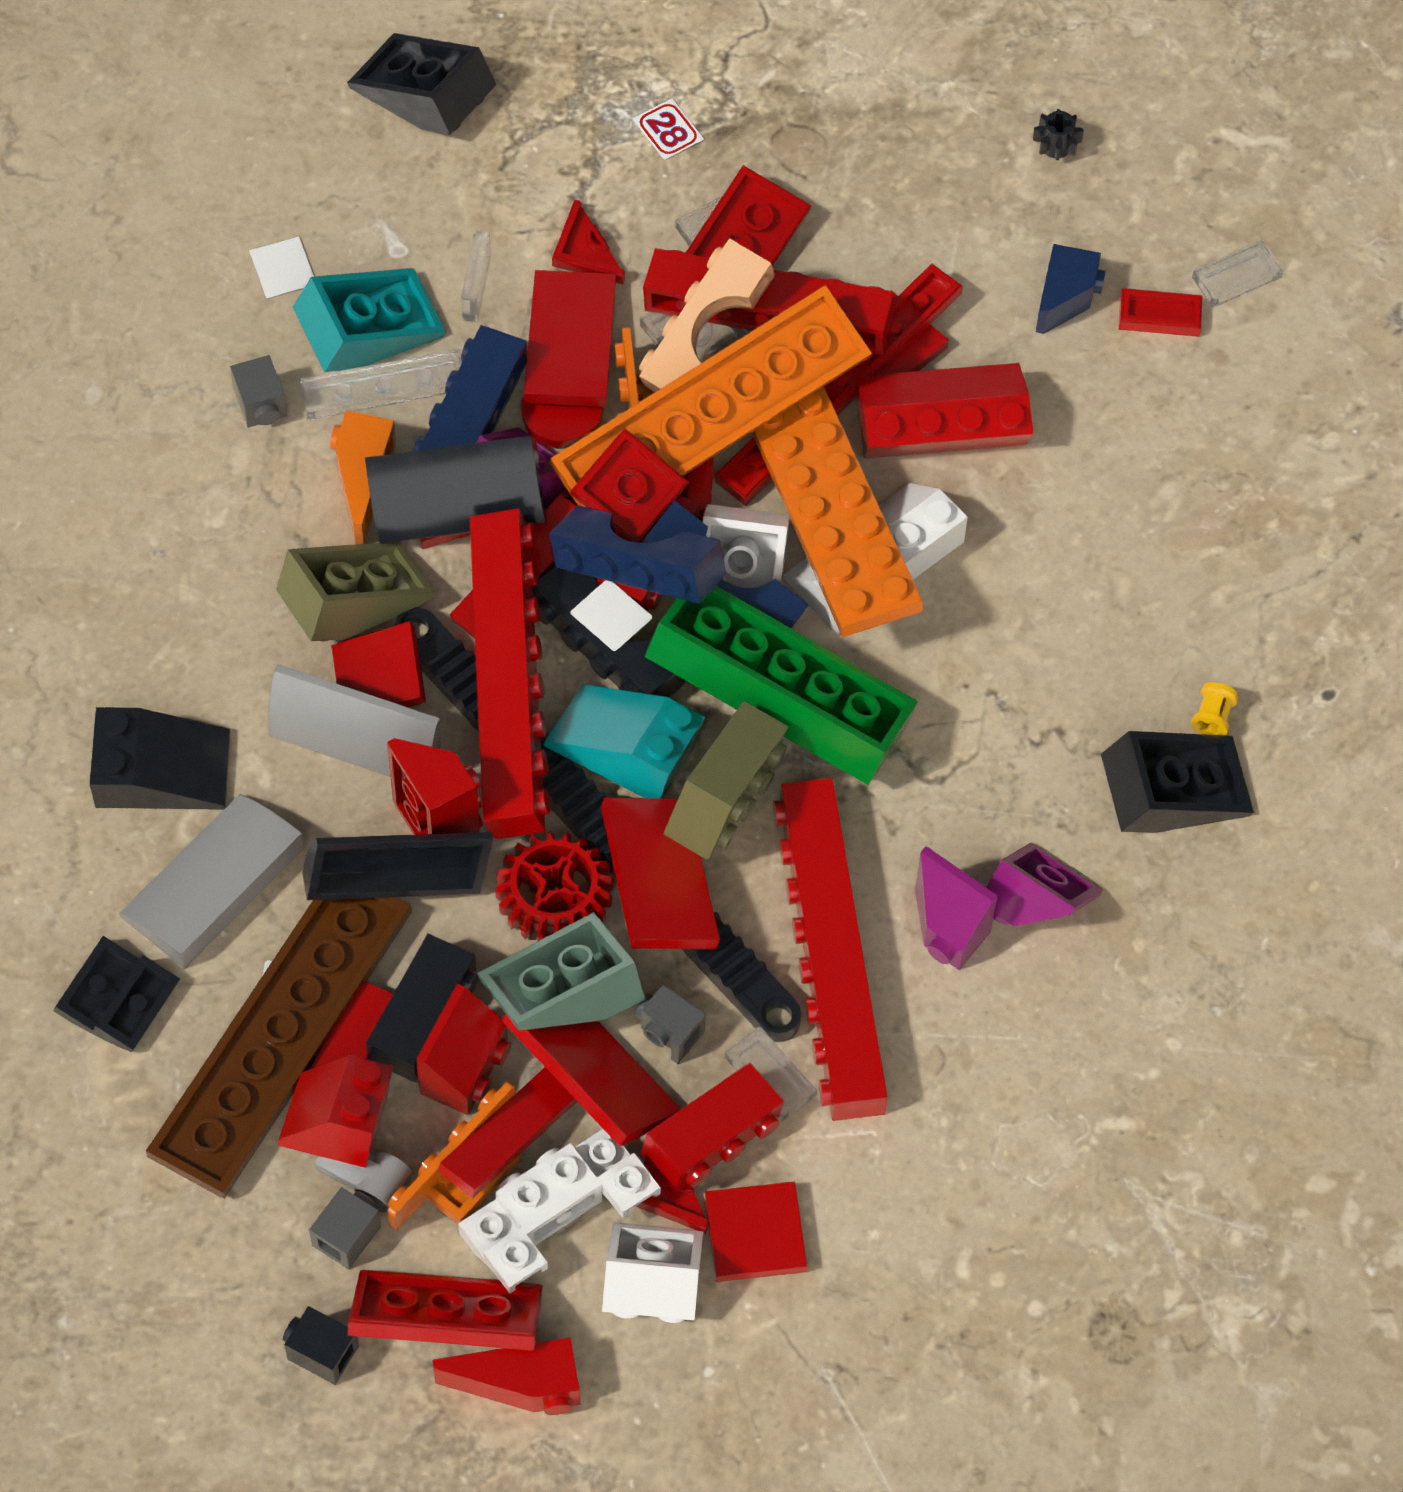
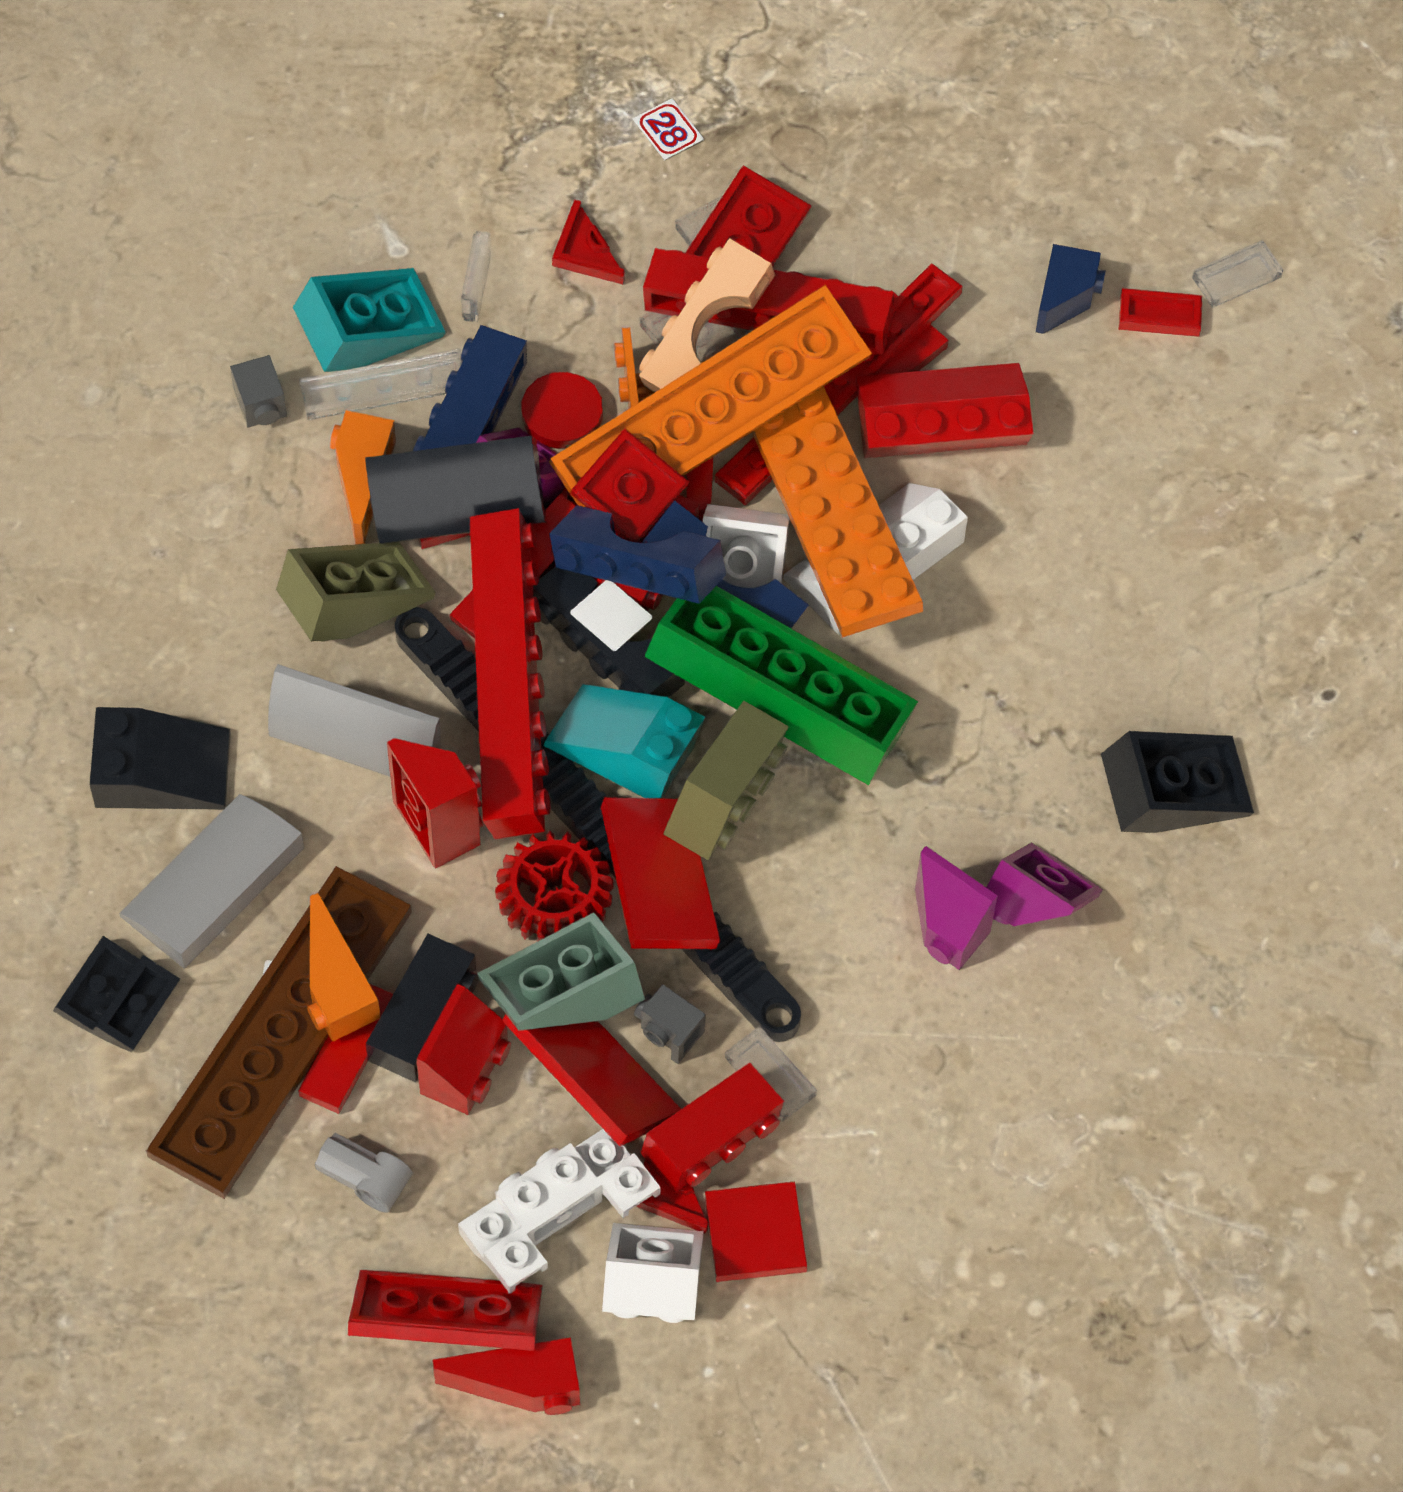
(282, 267): white sticker -> none
(319, 1344): black brick -> none
(337, 985): none -> orange slope
(338, 1110): red slope -> none
(345, 1226): dark grey brick -> none
(382, 665): red tile -> none
(396, 865): black slope -> none
(425, 81): black slope -> none
(436, 1187): orange bracket -> none
(507, 1133): red tile -> none
(570, 338): red tile -> none
(832, 950): red brick -> none
(1058, 134): black gear -> none
(1214, 709): yellow bush -> none

